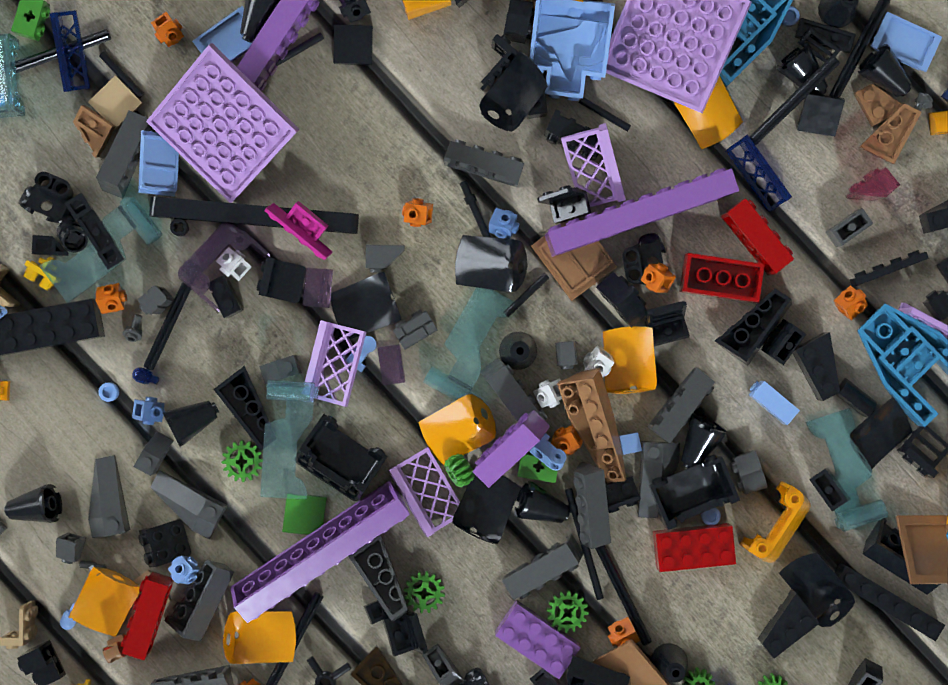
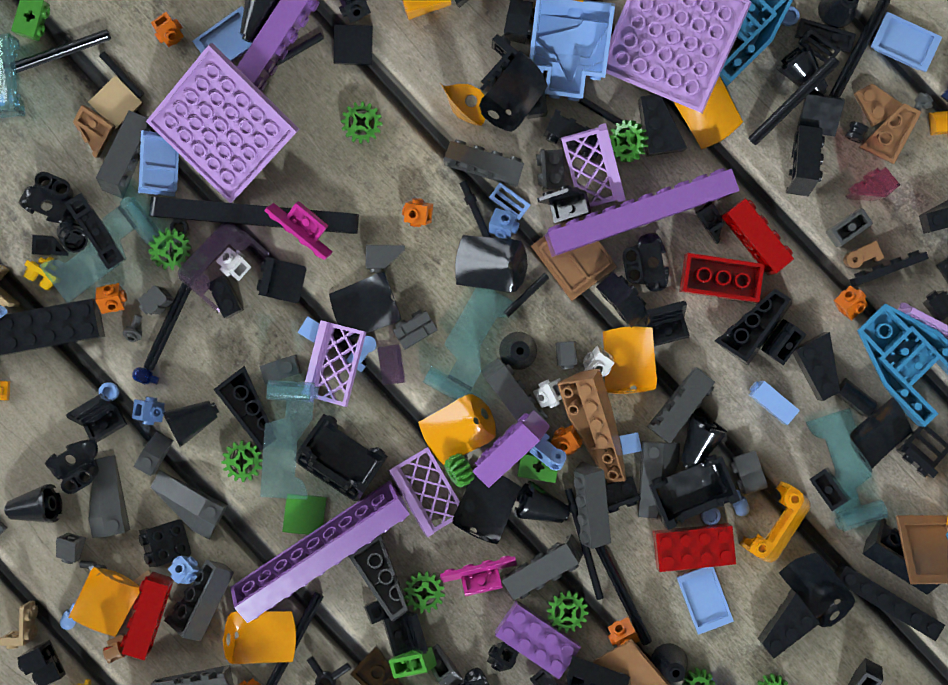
(62, 50): clear blue fence -> none
(84, 455): none -> black piece
(98, 417): none -> black plate
(161, 249): none -> bright green gear
(309, 329): none -> light blue tile
(317, 287): clear purple panel -> none
(368, 117): none -> bright green gear
(412, 663): none -> bright green brick
(456, 96): none -> light orange piece
(480, 577): none -> dark pink bracket
(502, 656): none -> black brick
(505, 207): none -> light blue tile
(552, 169): none -> dark grey bracket
(630, 140): none -> bright green gear
(658, 278): orange brick -> none
(659, 127): none -> black wedge
(704, 599): none -> light blue piece
(711, 221): none -> black slope
(741, 507): none -> light blue cylinder
(764, 169): clear blue fence -> none
(806, 160): none -> black wedge
(856, 257): none -> medium nougat leg
(857, 132): none -> black wheel
(885, 71): black cone -> none

